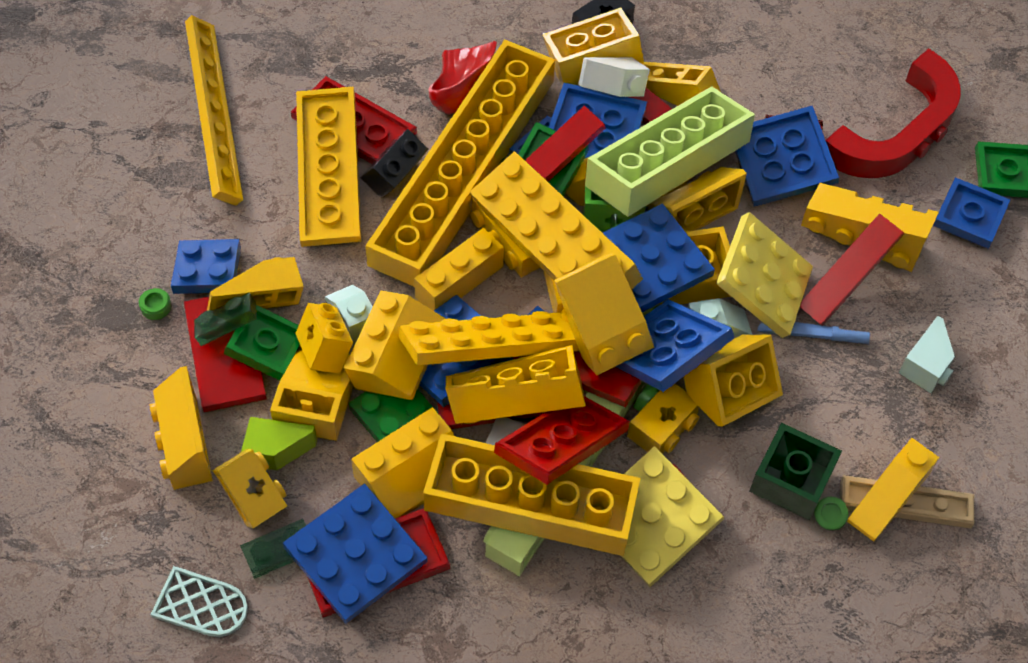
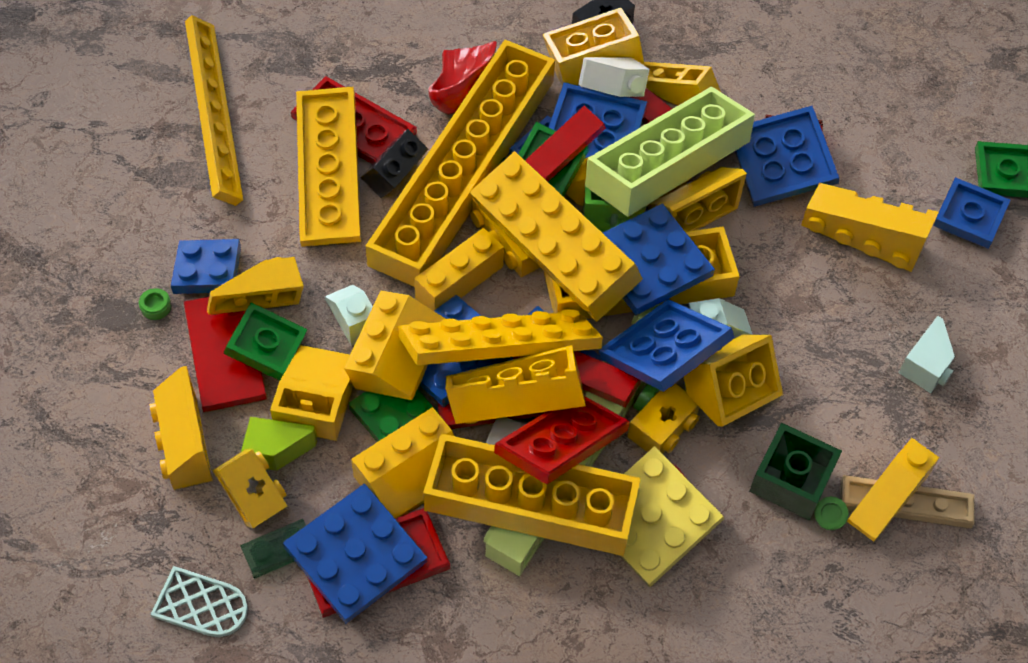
(225, 319): clear green plate -> none
(324, 338): yellow brick -> none
(603, 314): yellow slope -> none
(765, 275): light yellow plate -> none
(823, 332): medium blue piece -> none
(851, 269): red tile -> none
(884, 158): red arch -> none

